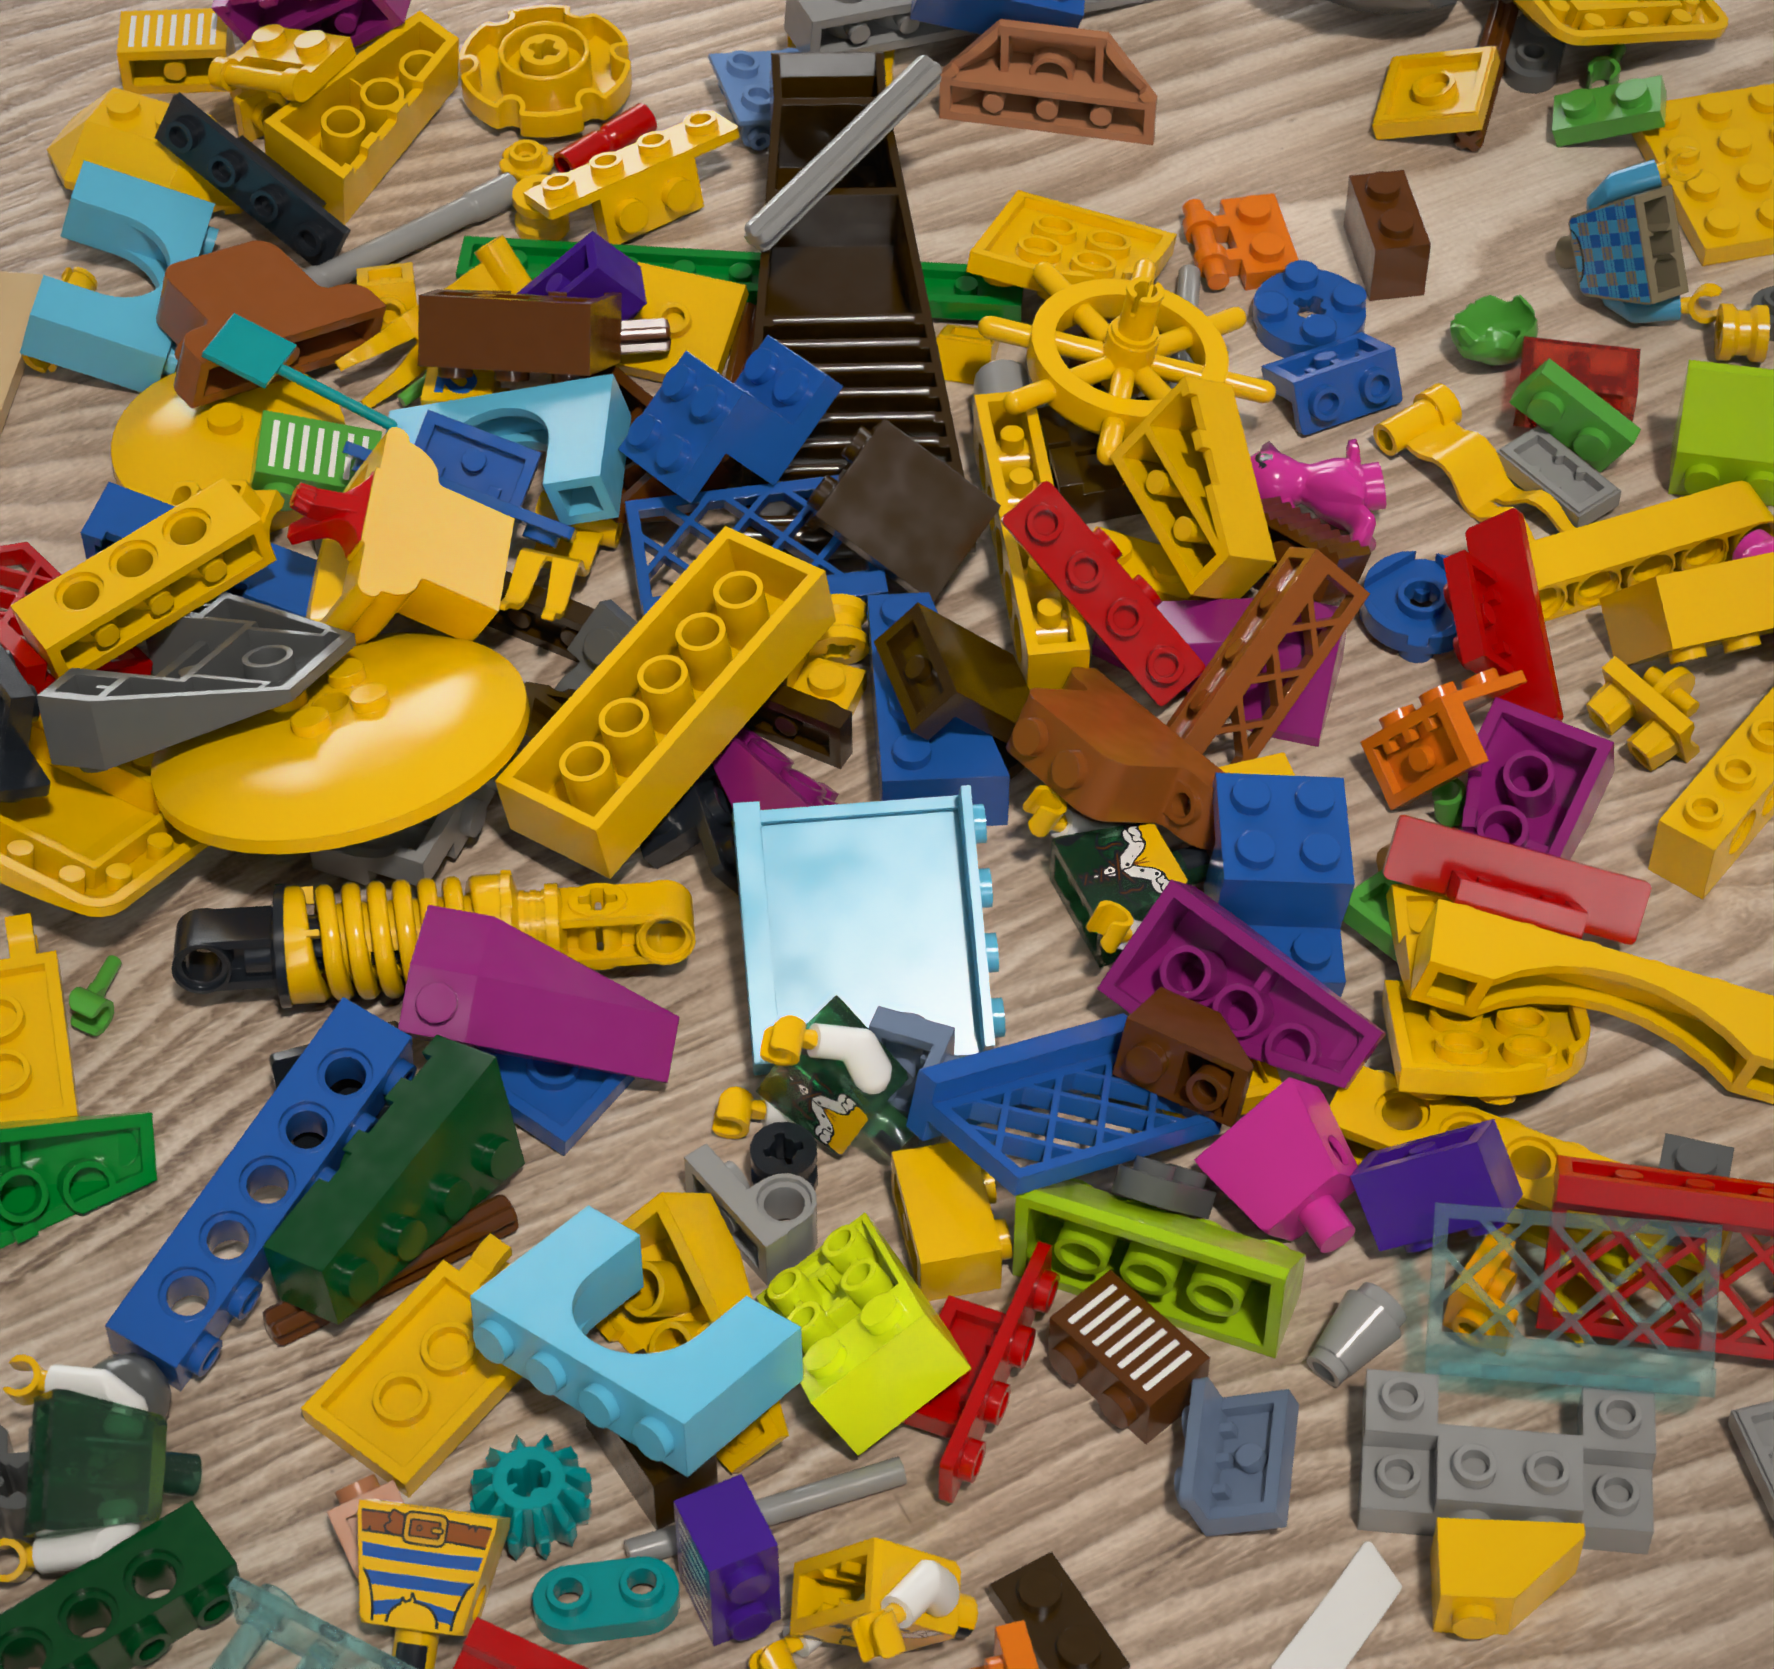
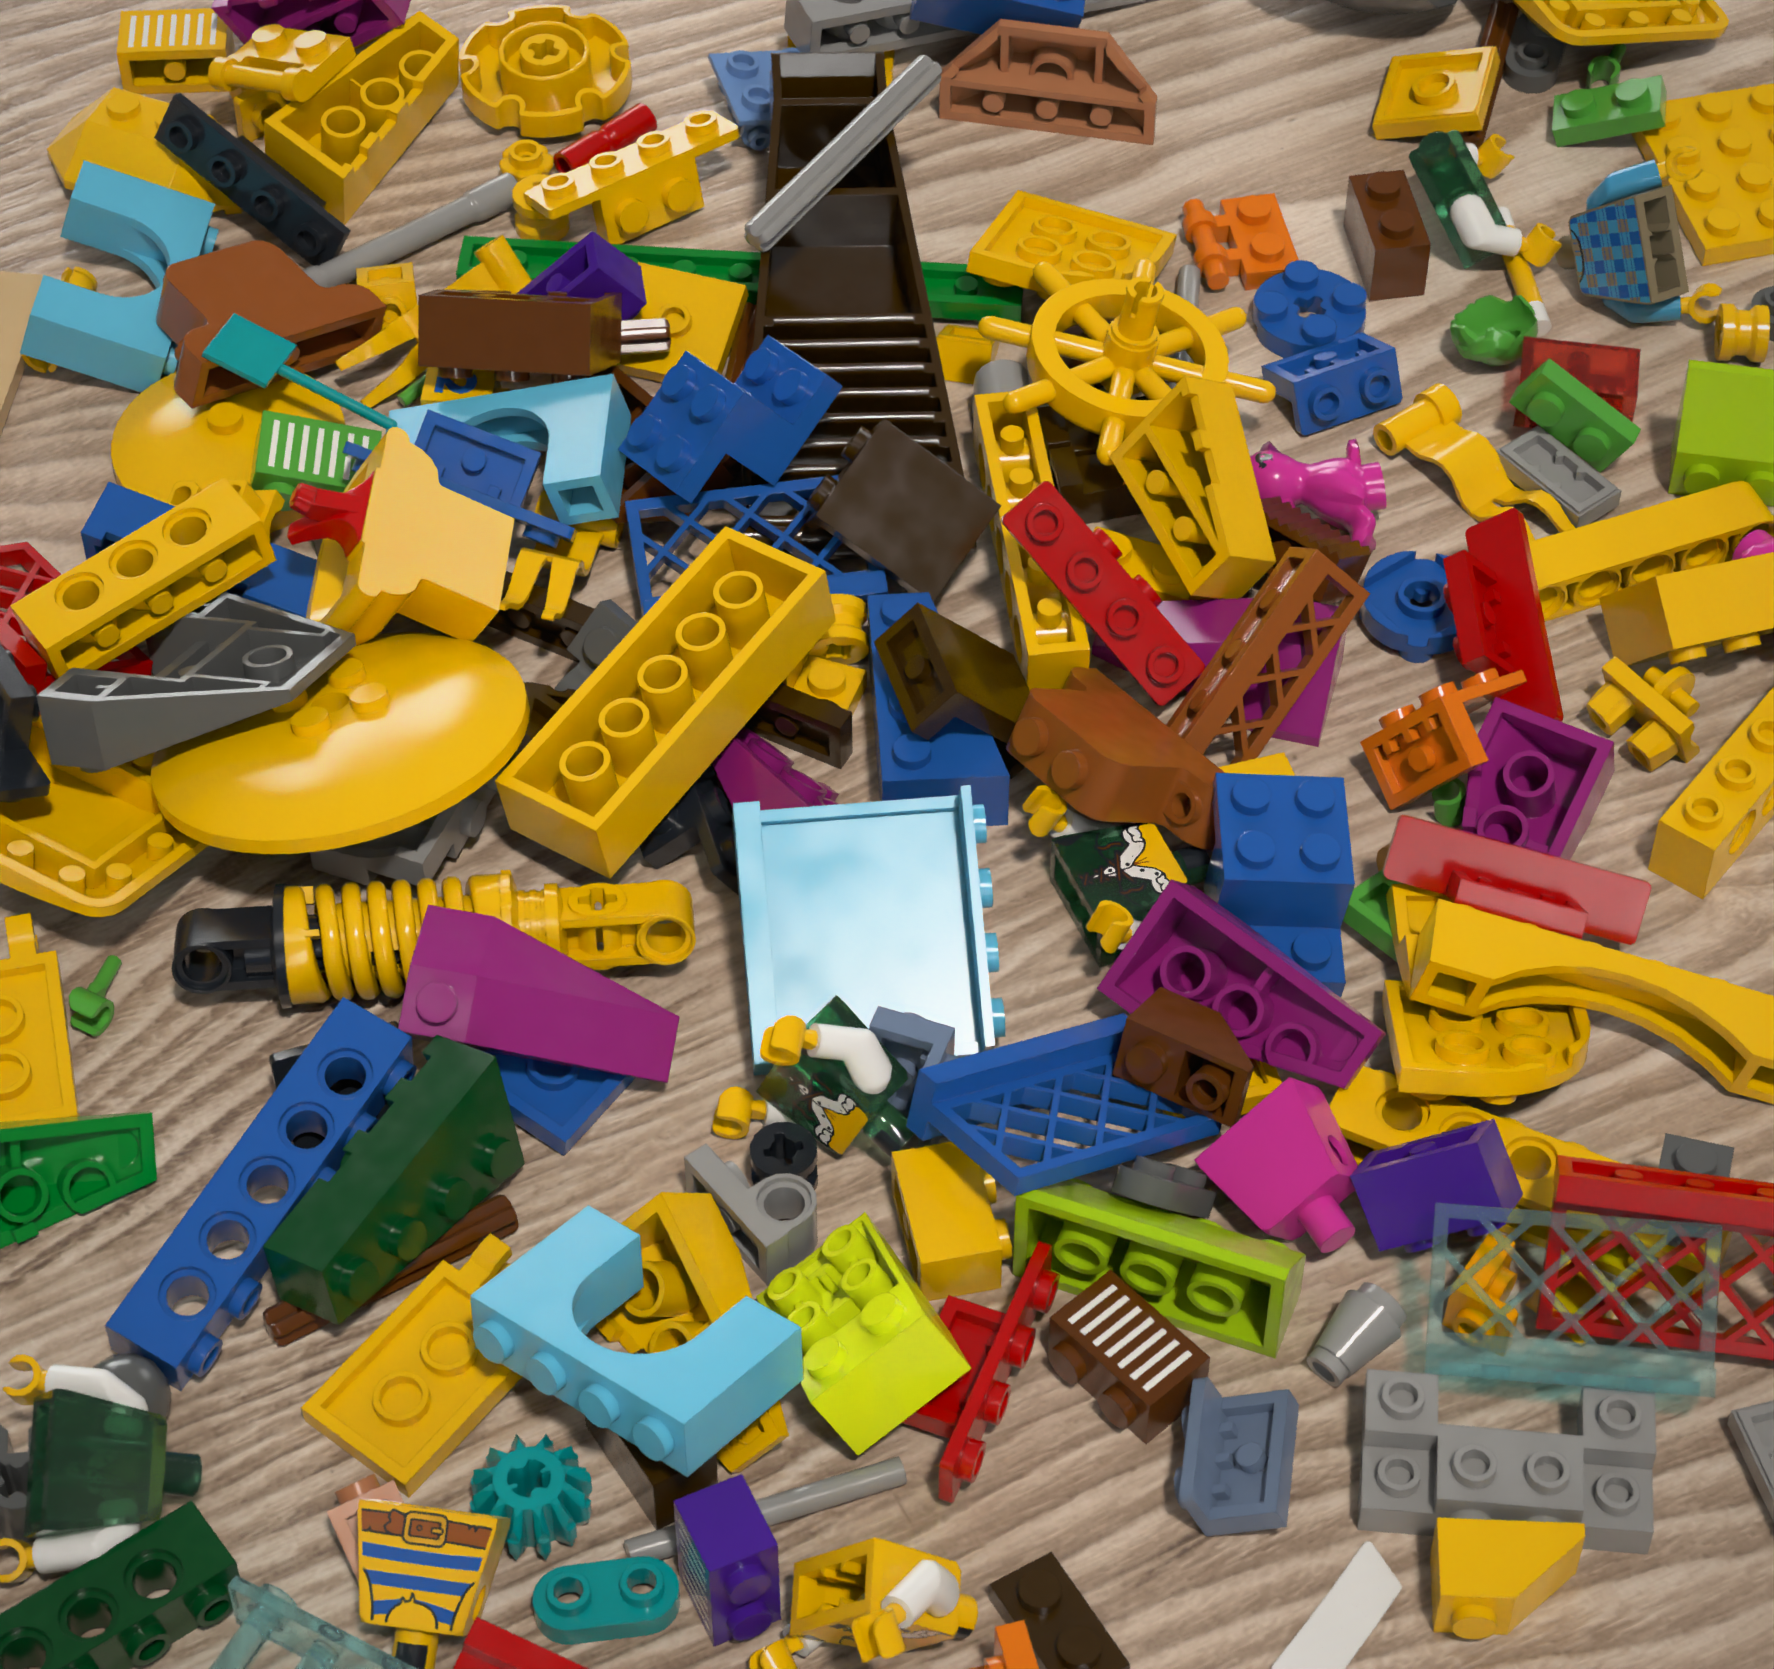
(1461, 199): none -> torso
(1524, 281): none -> yellow bar

